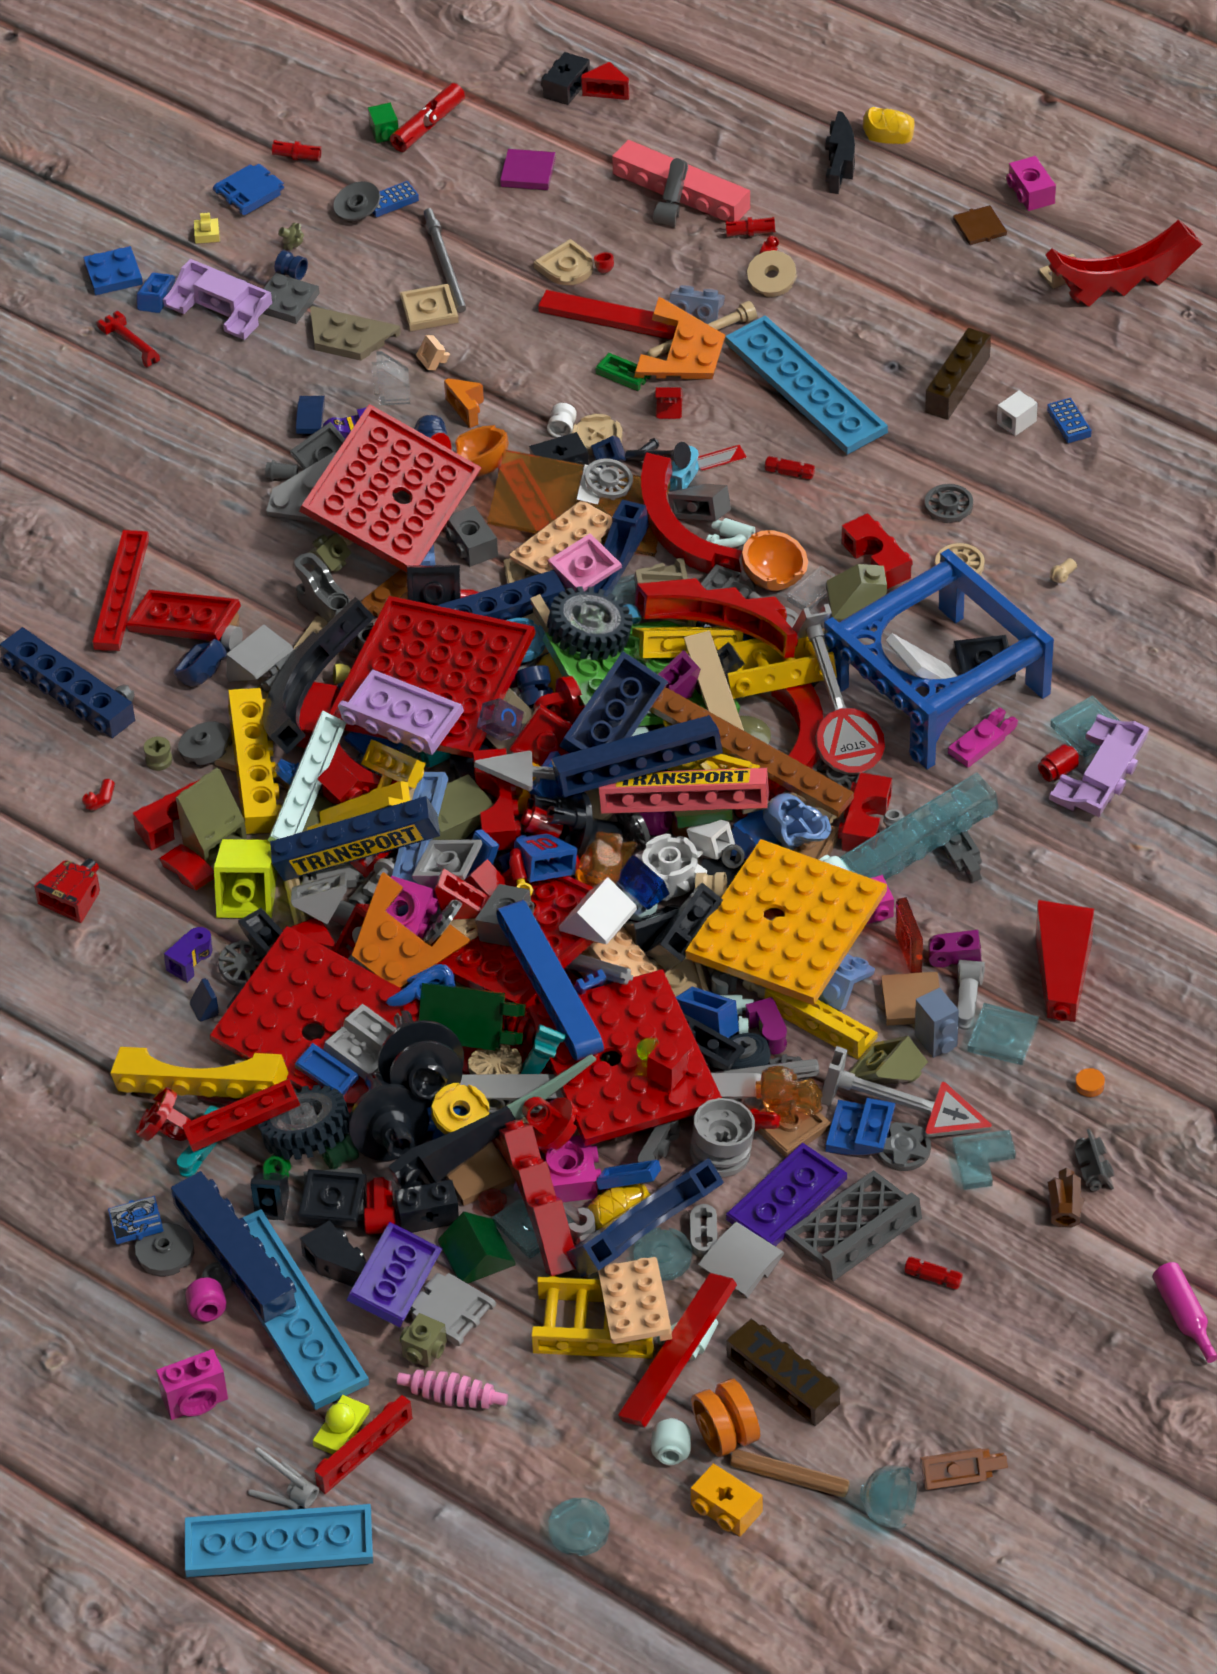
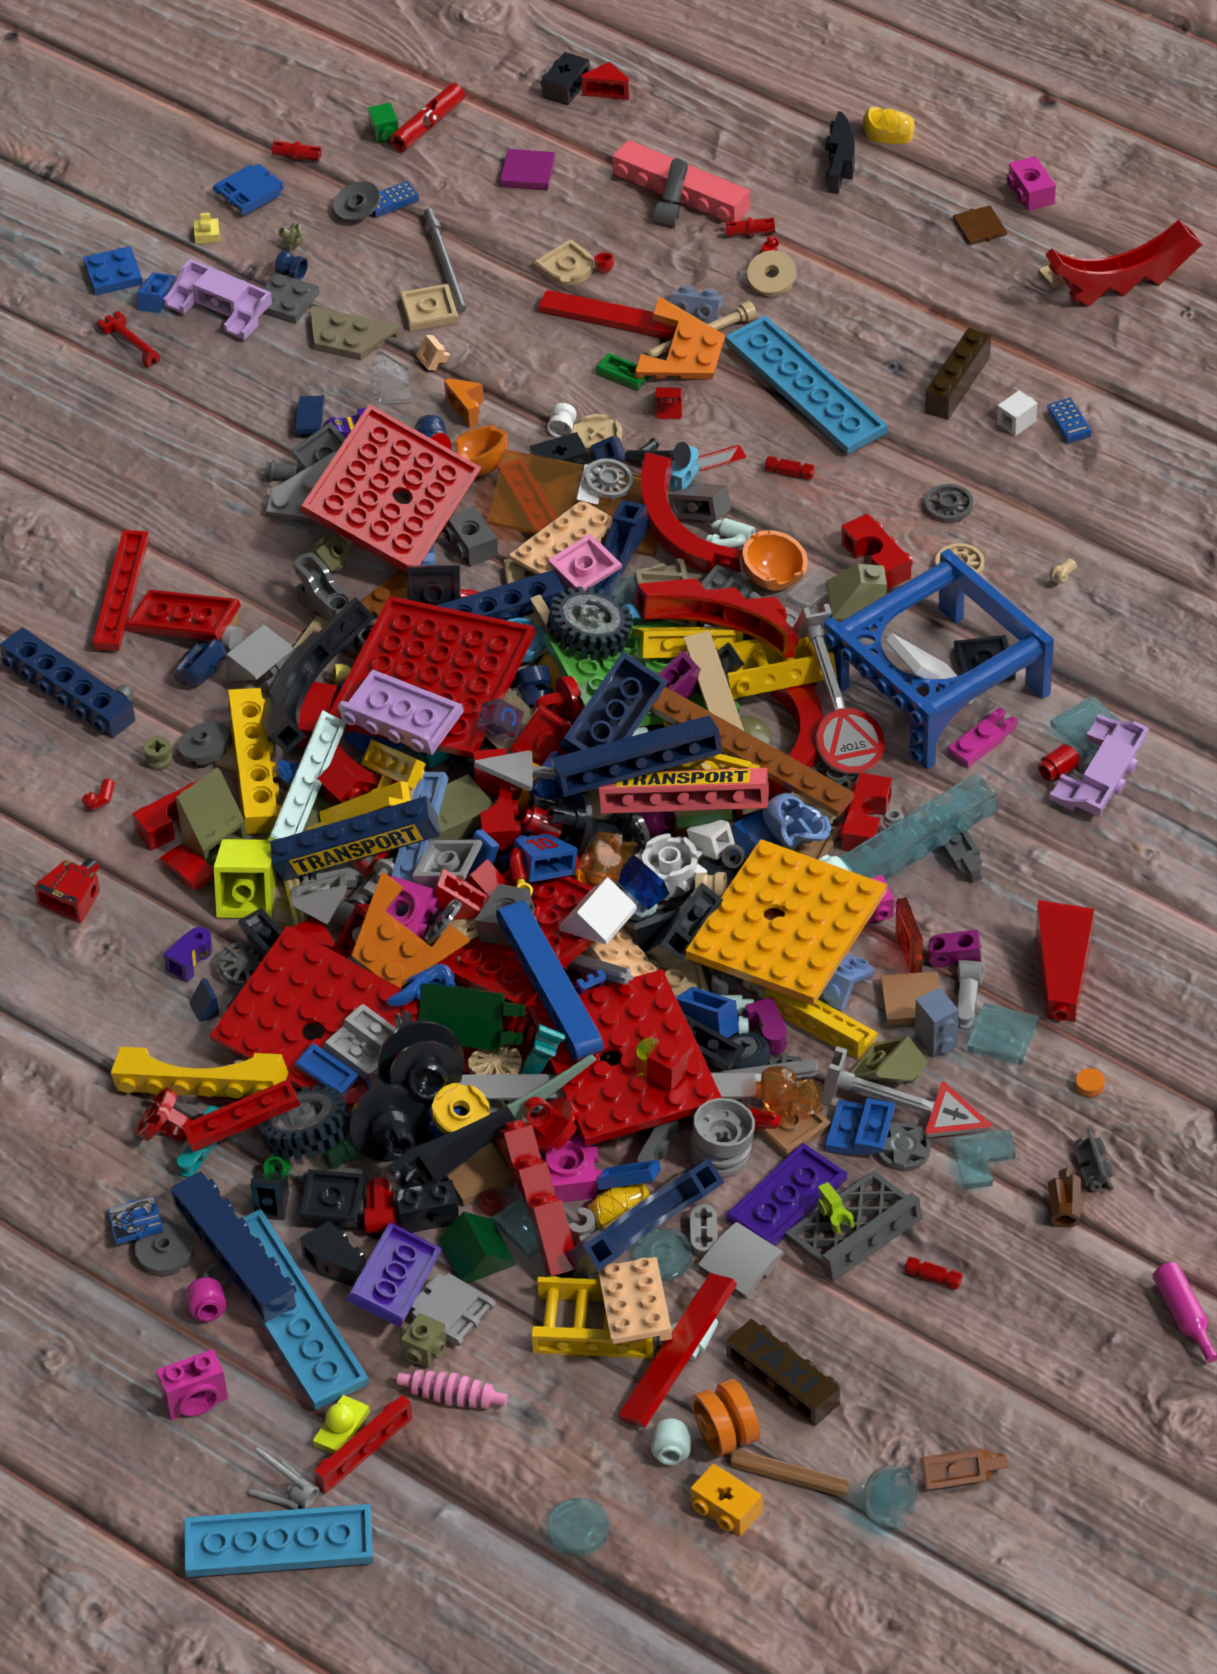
(832, 1205): none -> lime plate

